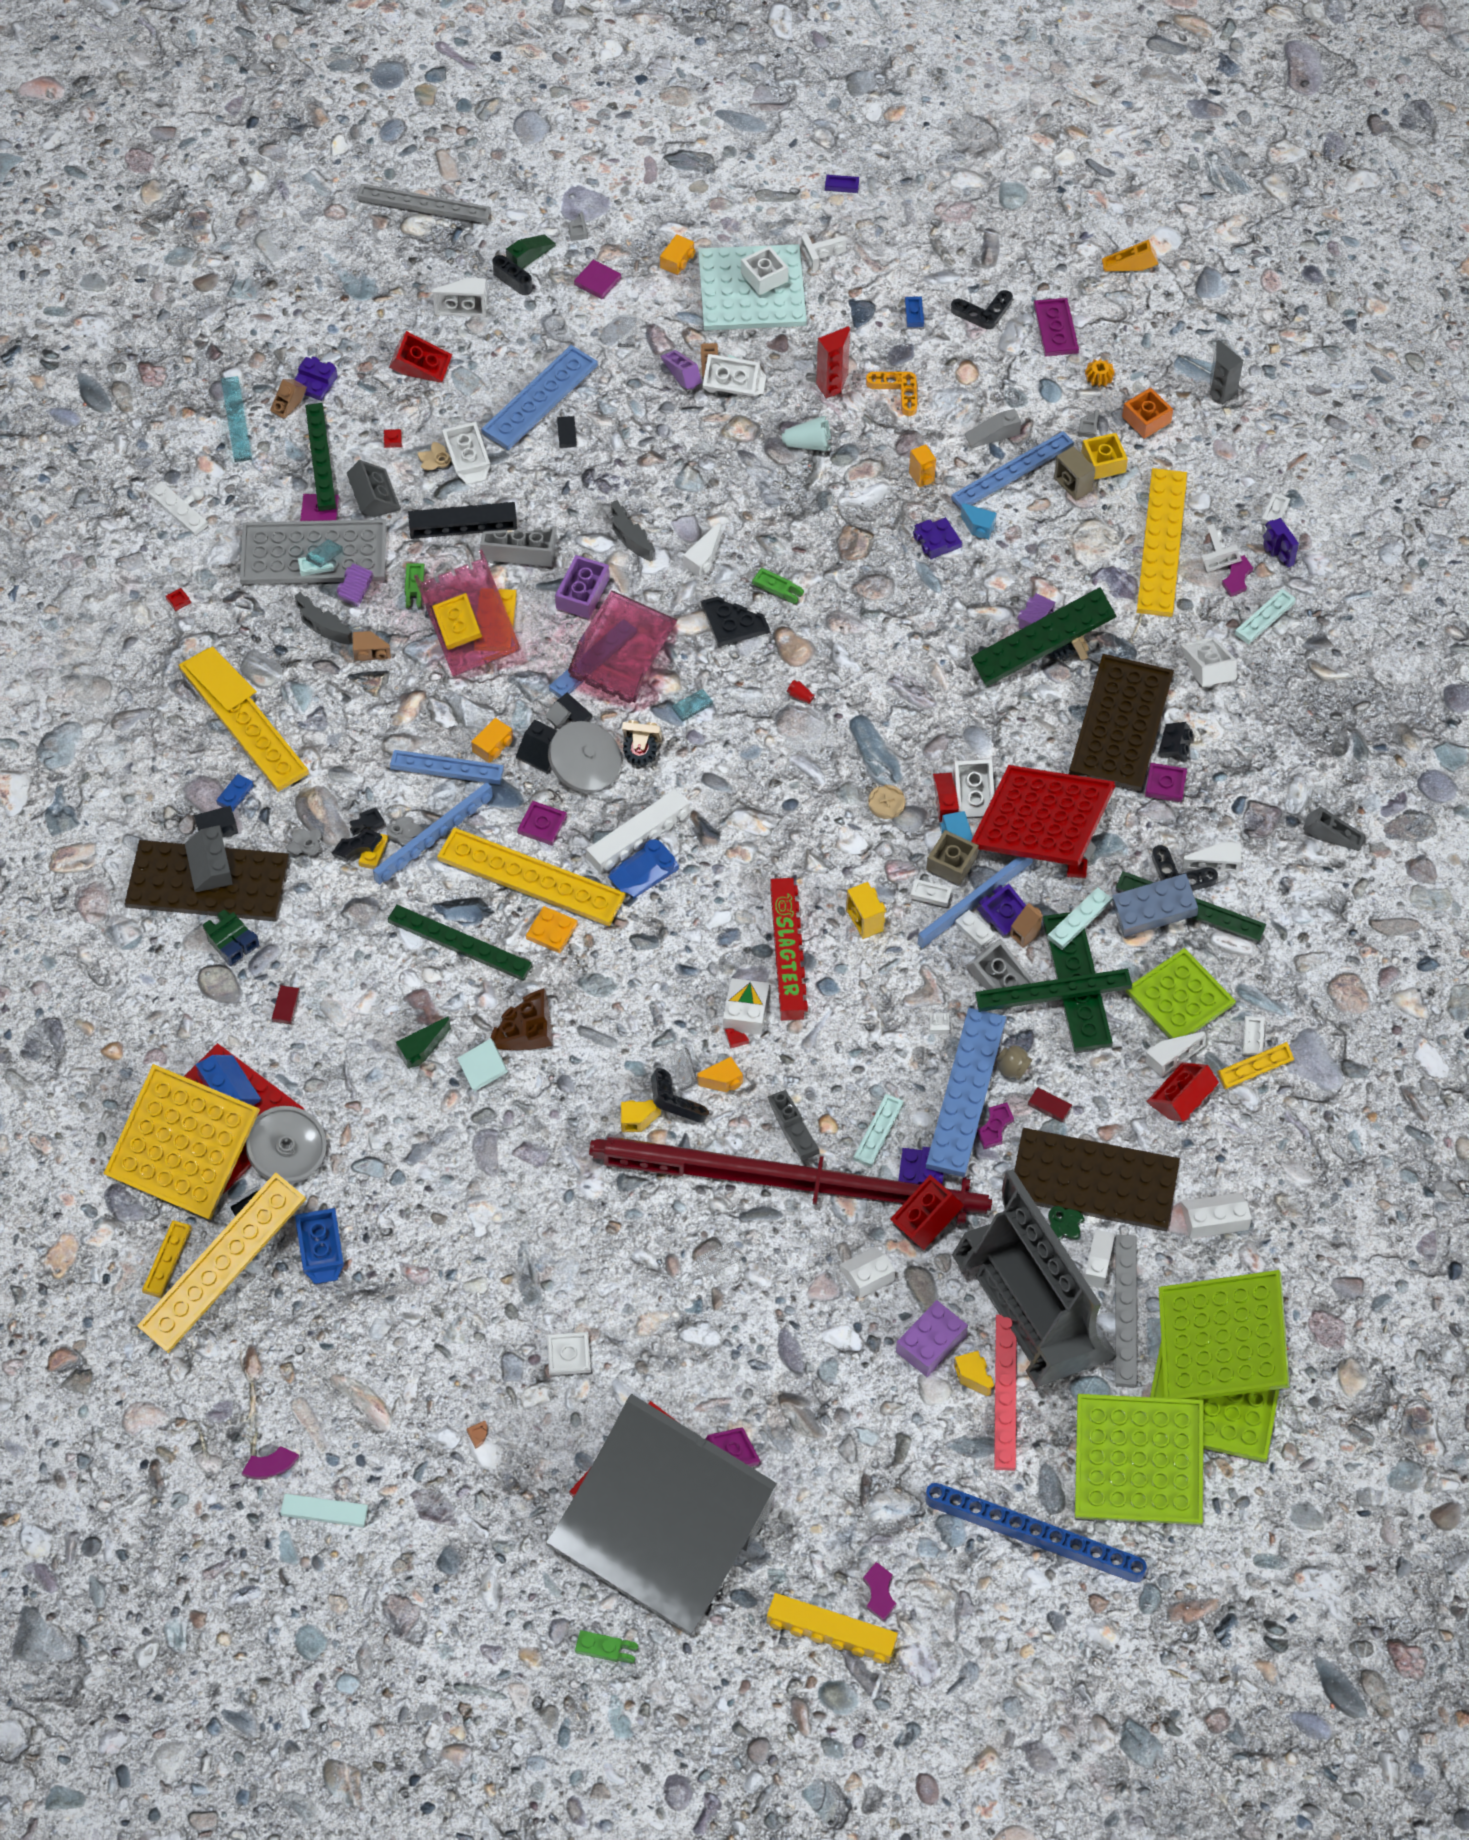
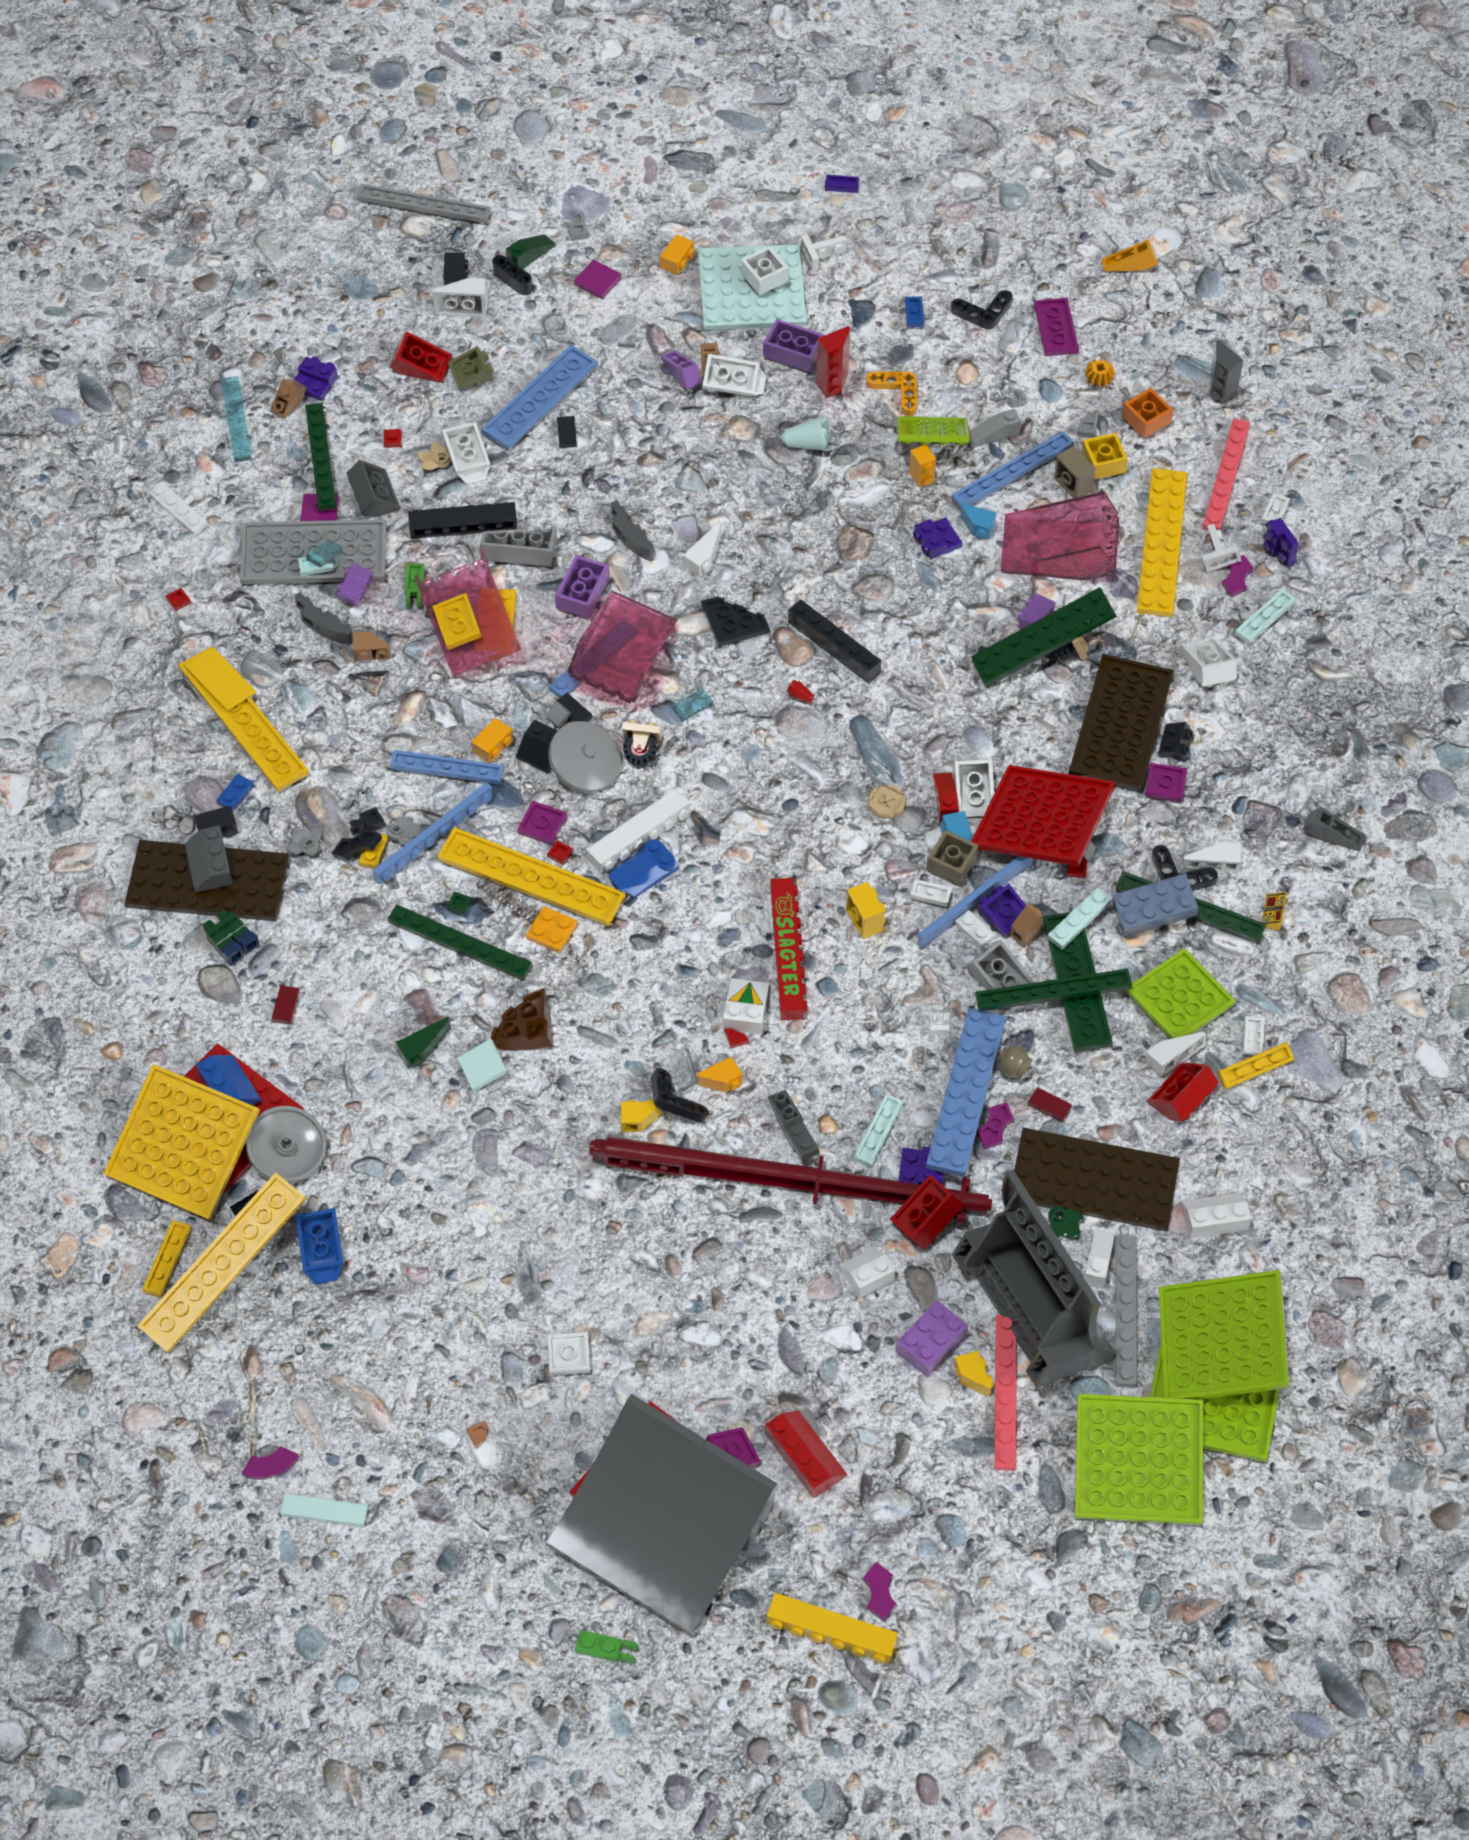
(455, 267): none -> black brick
(459, 903): none -> dark green plate
(471, 368): none -> olive plate
(507, 898): none -> piece
(560, 852): none -> red tile
(777, 585): bright green hinge -> none
(792, 345): none -> medium lavender brick
(804, 1452): none -> red slope
(834, 641): none -> black brick
(933, 429): none -> lime plate
(1042, 1540): blue beam -> none
(1063, 539): none -> clear pink windscreen
(1226, 474): none -> coral plate
(1274, 910): none -> slope

